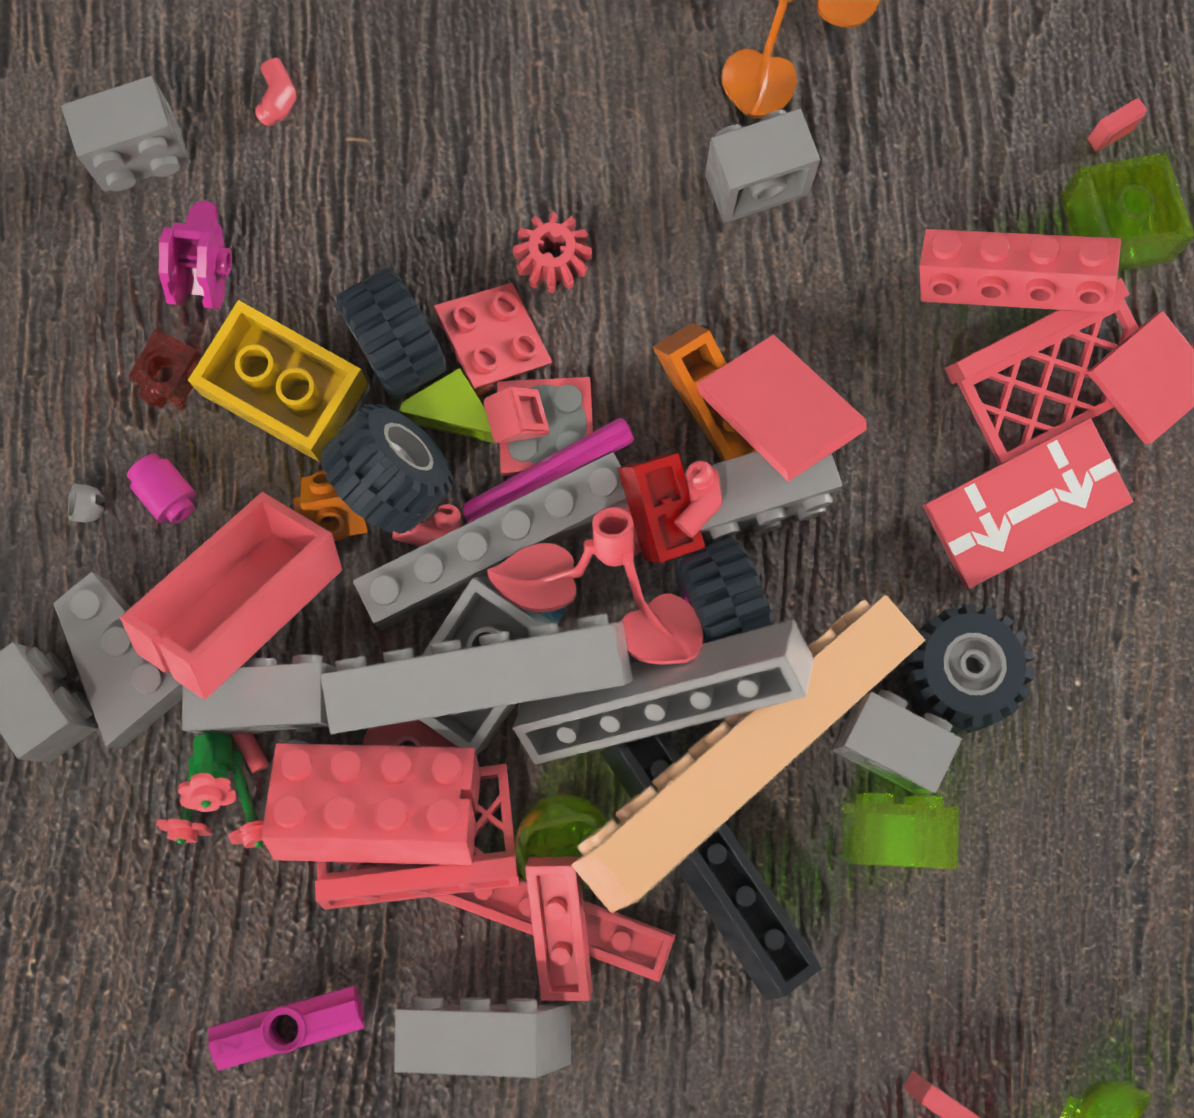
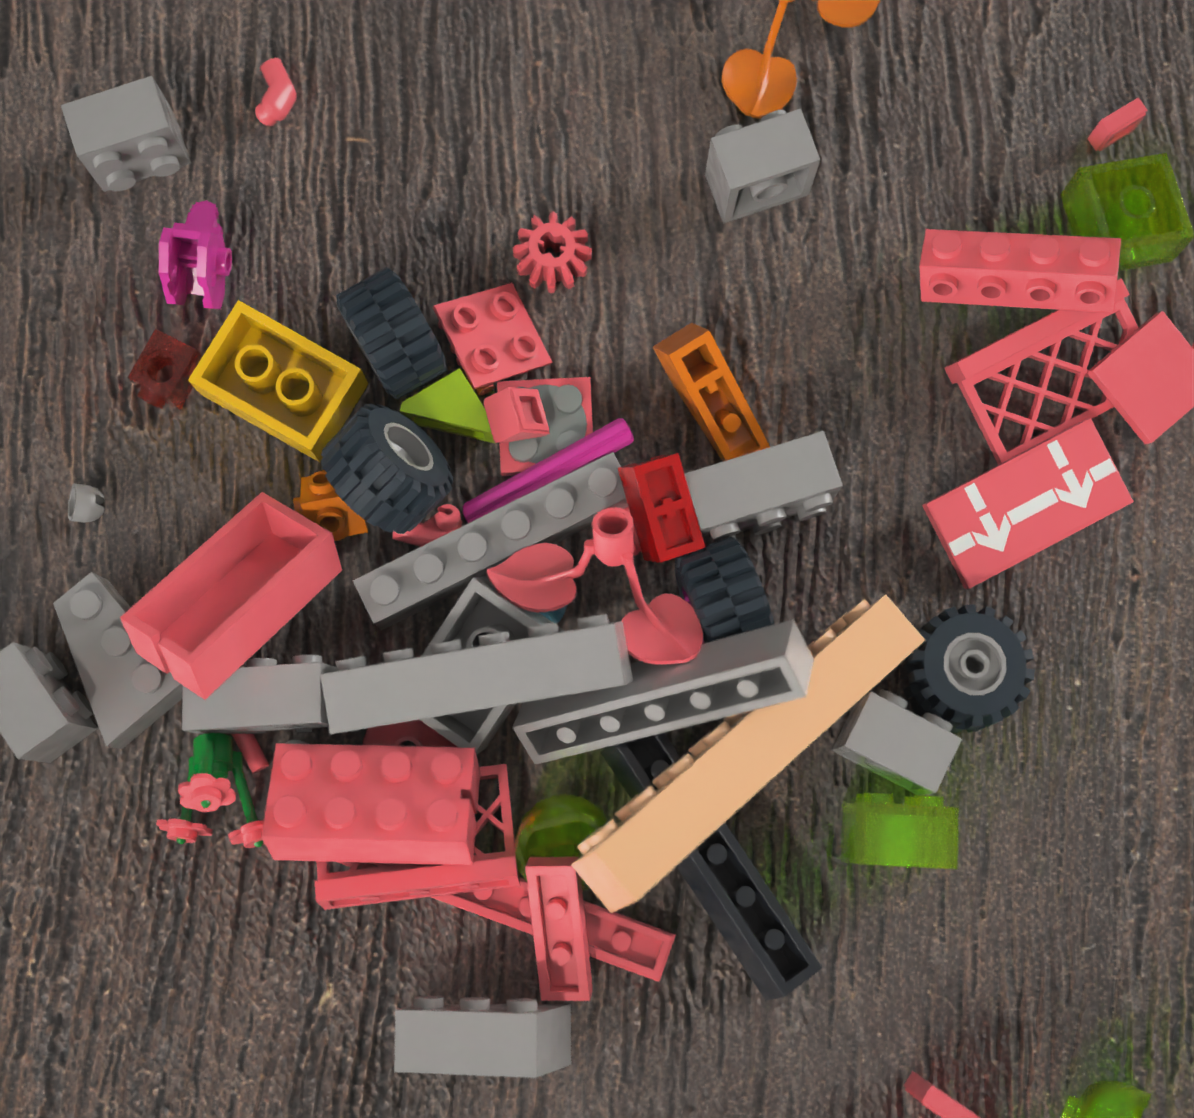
(162, 489): dark pink brick -> none
(257, 1036): dark pink piece -> none
(704, 495): coral arm -> none
(781, 407): coral tile -> none

